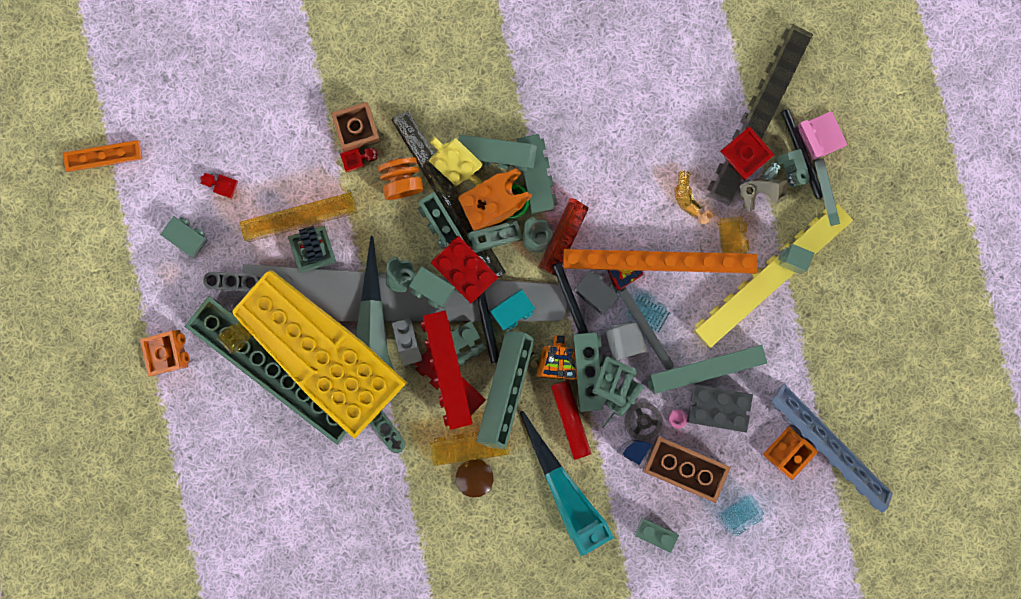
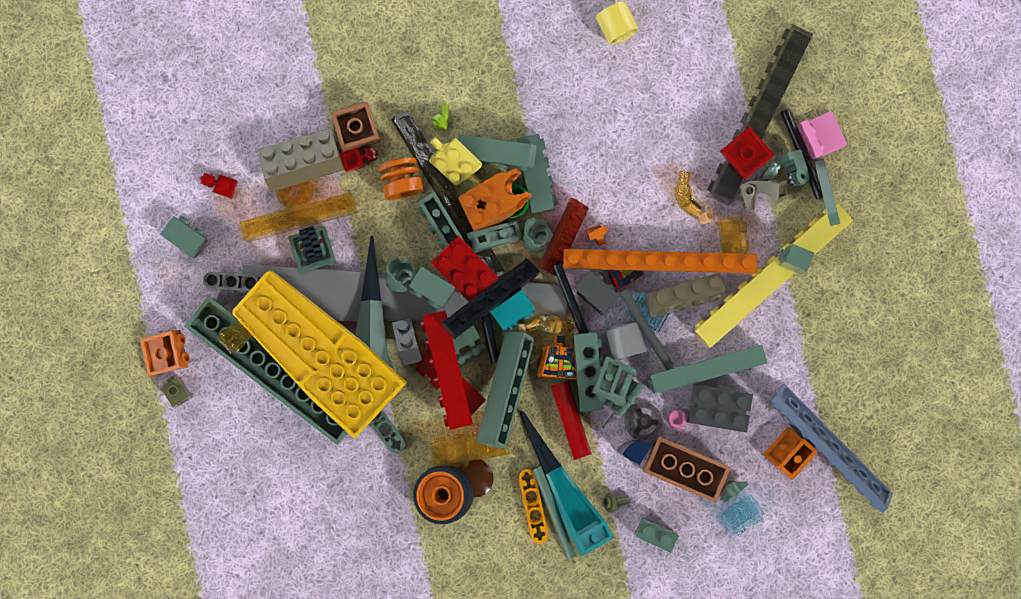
(102, 156): orange plate -> none
(176, 391): none -> olive brick
(300, 159): none -> dark tan brick
(304, 195): none -> clear yellow plate
(430, 501): none -> orange wheel
(440, 121): none -> lime plate
(490, 298): none -> black plate
(535, 505): none -> light orange beam
(547, 323): none -> clear yellow arm
(554, 512): none -> sand green piece
(597, 232): none -> orange tile
(611, 503): none -> olive plate
(617, 23): none -> light yellow piece
(685, 295): none -> dark tan brick
(733, 489): none -> sand green piece

